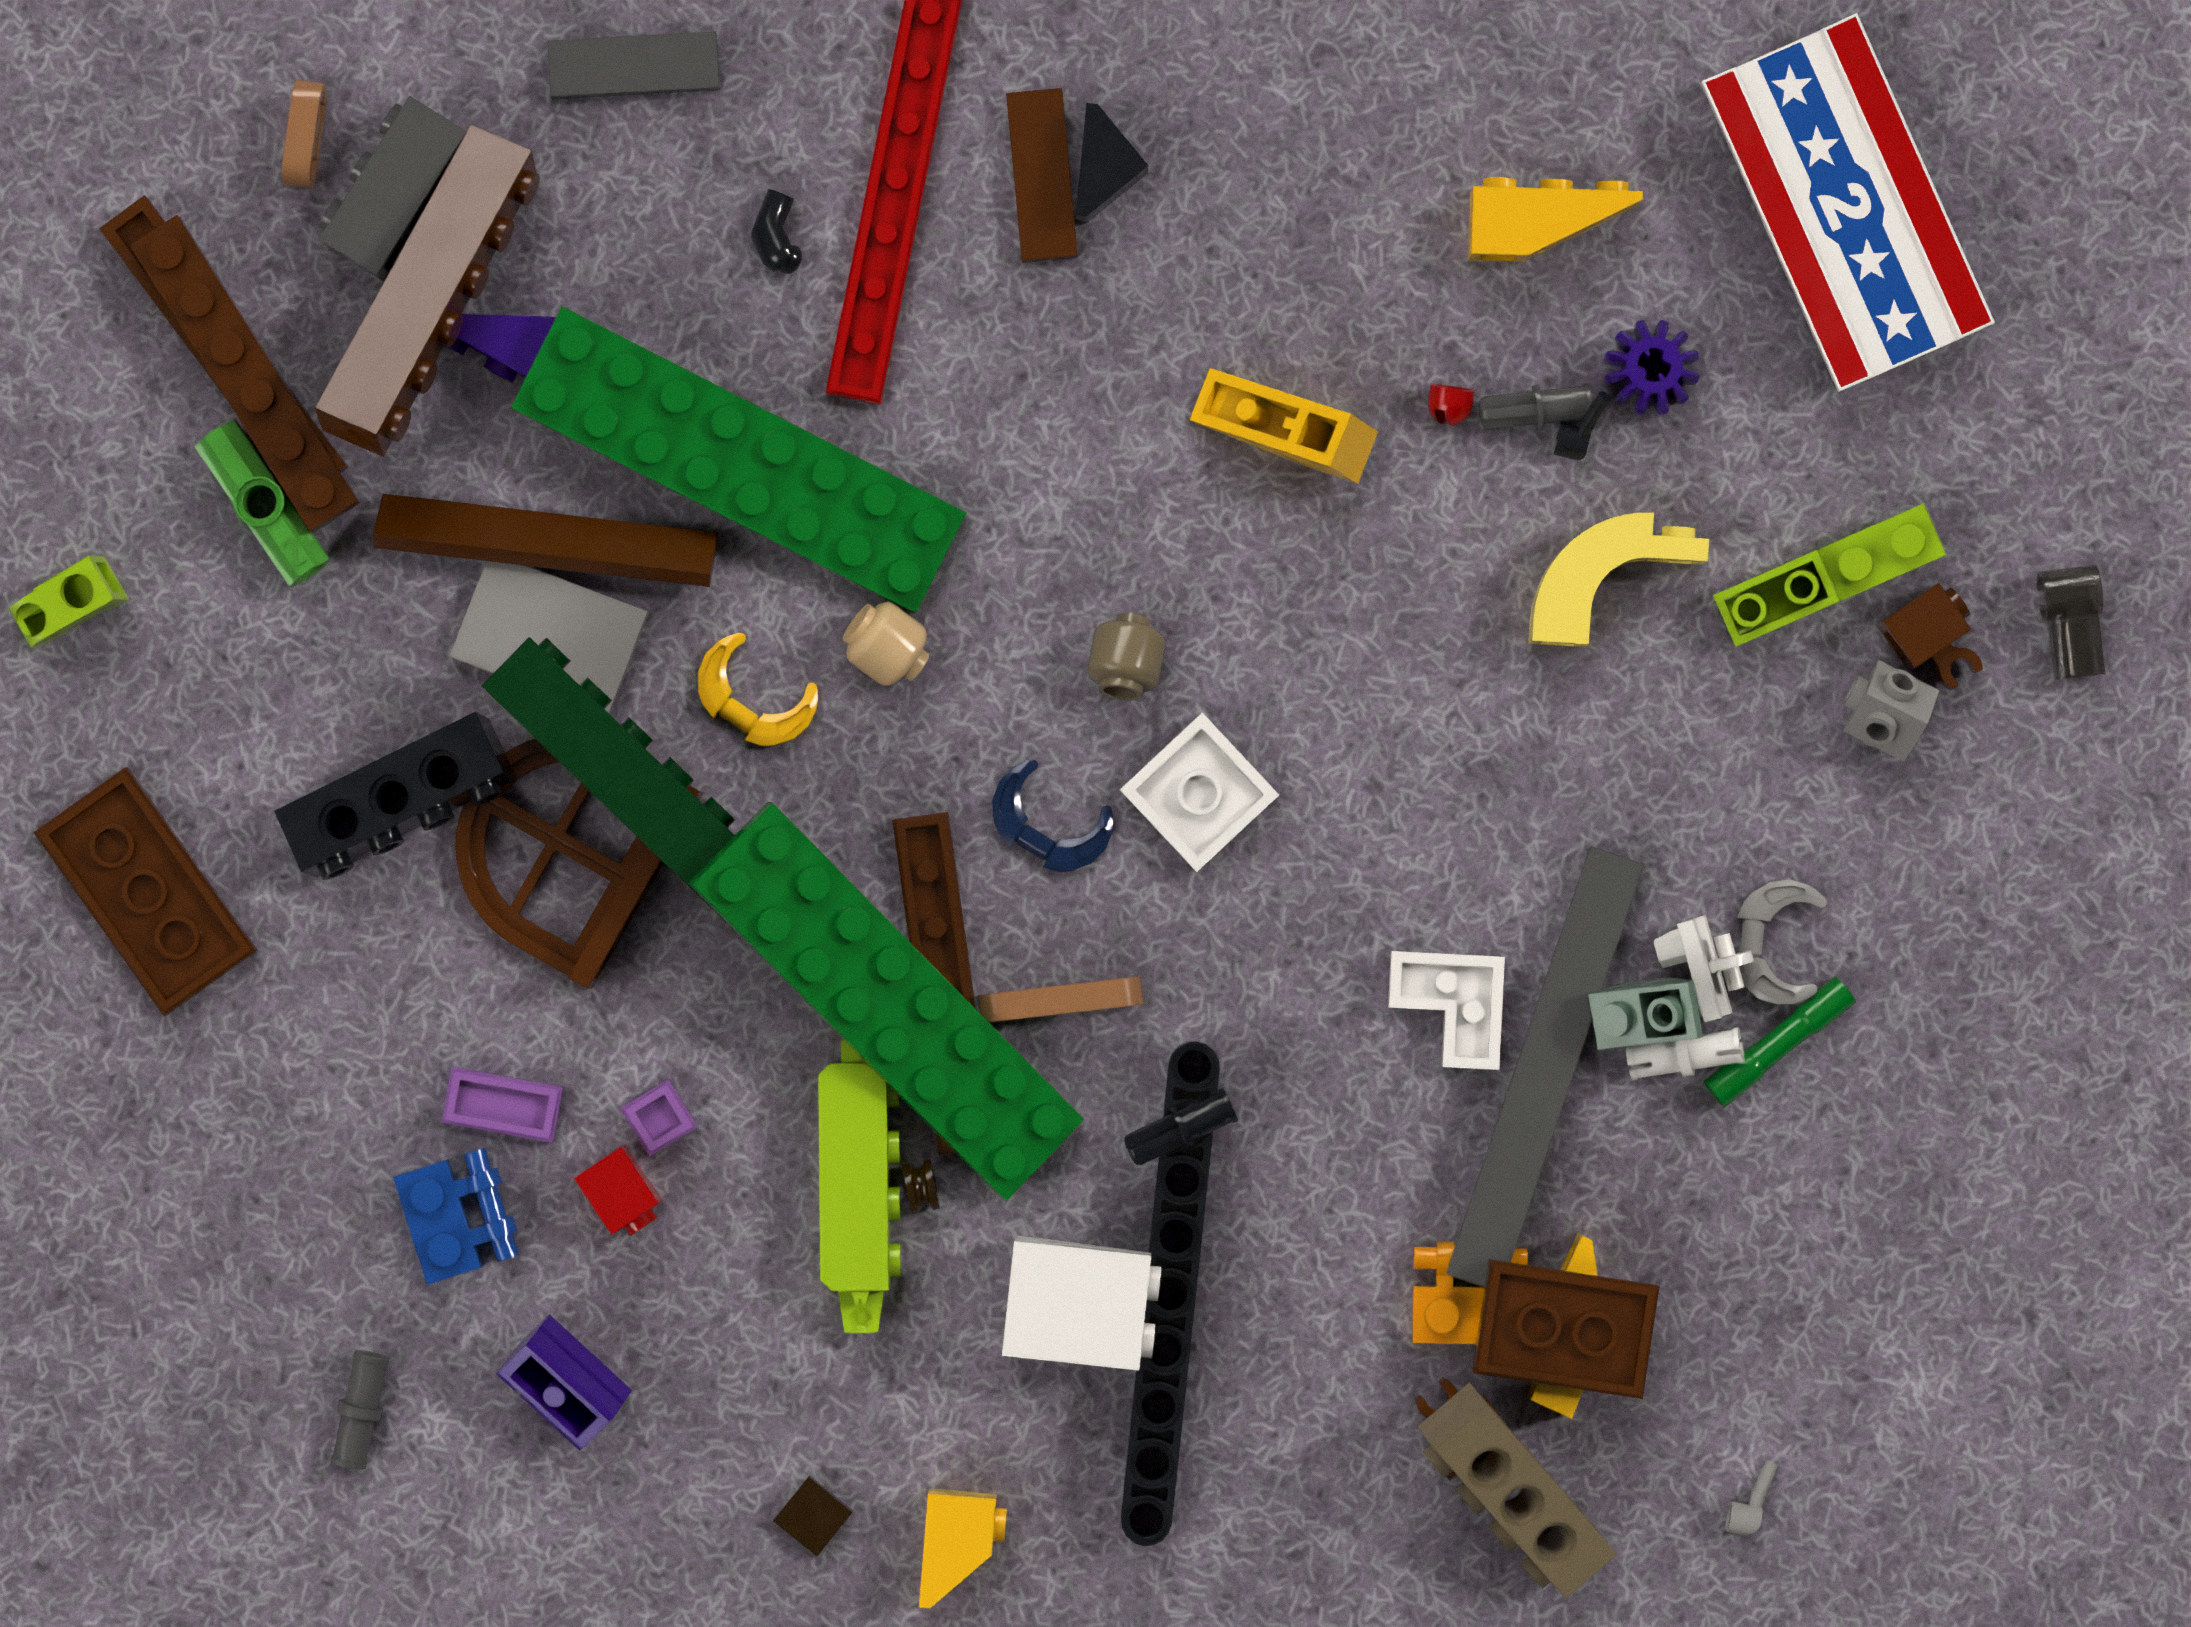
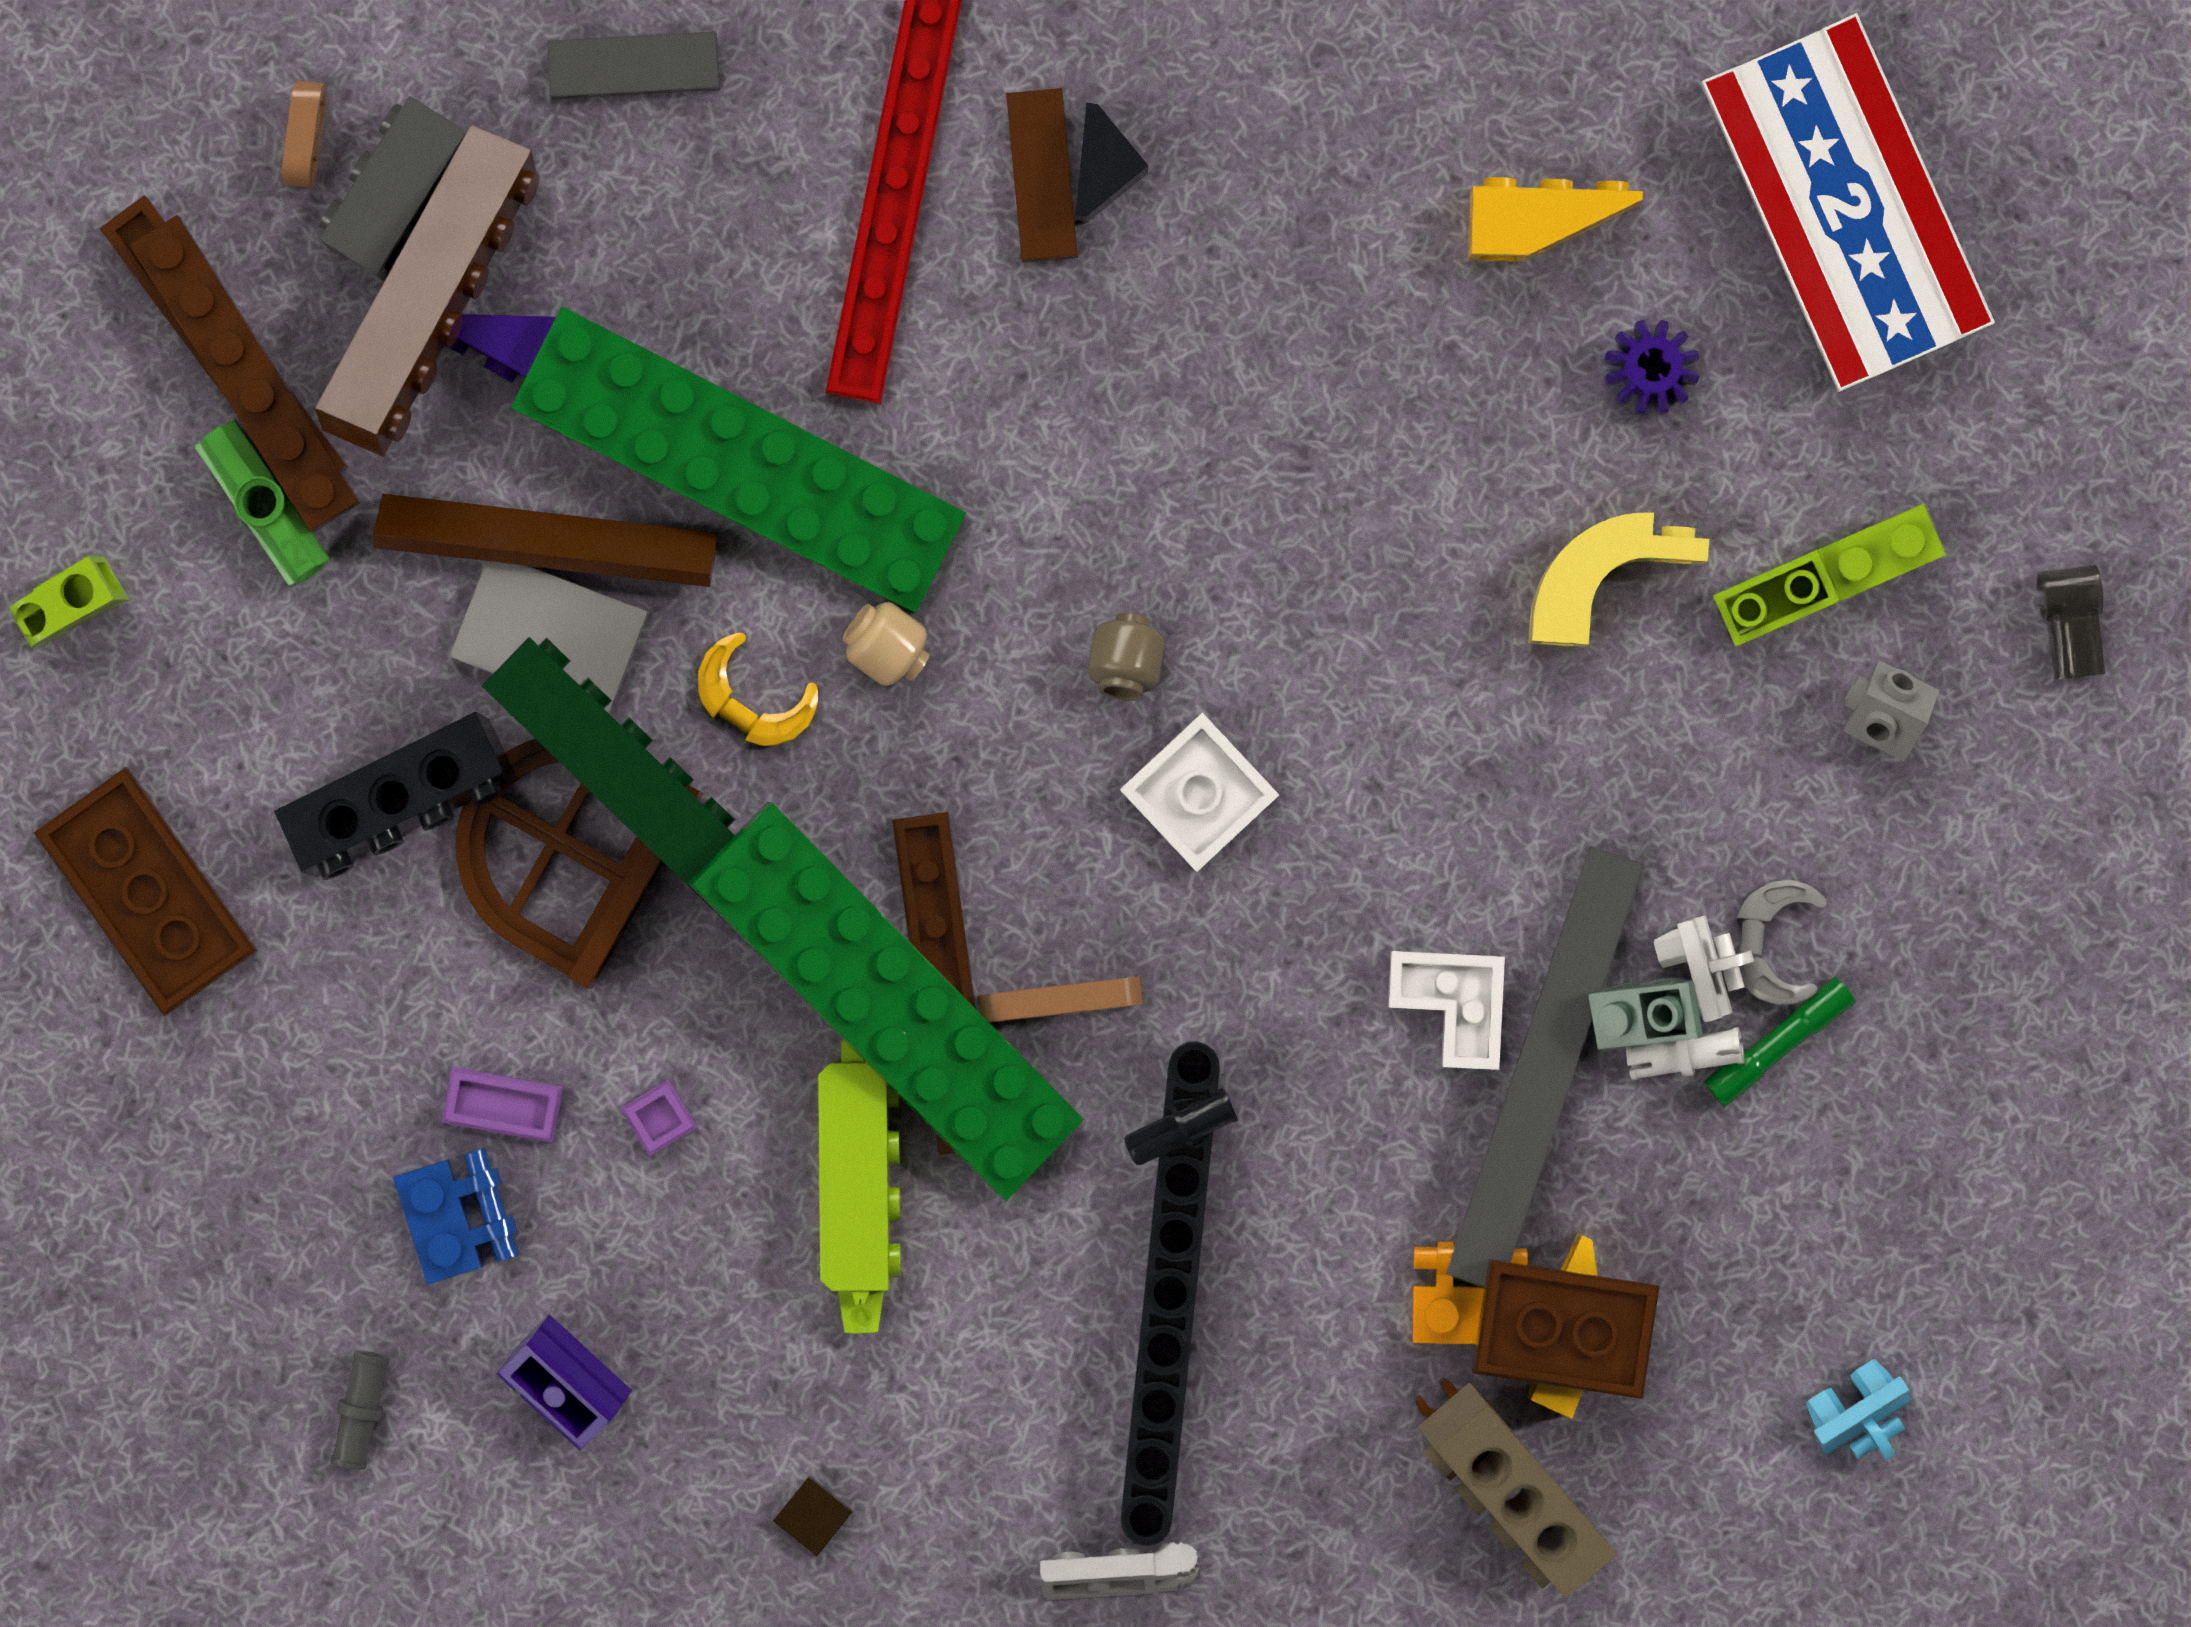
(620, 1192): red brick -> none
(770, 236): black arm -> none
(921, 1186): dark brown bush -> none
(957, 1539): yellow slope -> none
(1060, 857): dark blue piece -> none
(1079, 1303): white slope -> none
(1120, 1573): none -> light grey hinge
(1285, 425): yellow slope -> none
(1450, 403): red hinge -> none
(1535, 407): dark grey axle -> none
(1574, 440): black hand -> none
(1747, 1518): light grey hand -> none
(1881, 1399): none -> medium azure hips
(1926, 630): reddish brown brick -> none

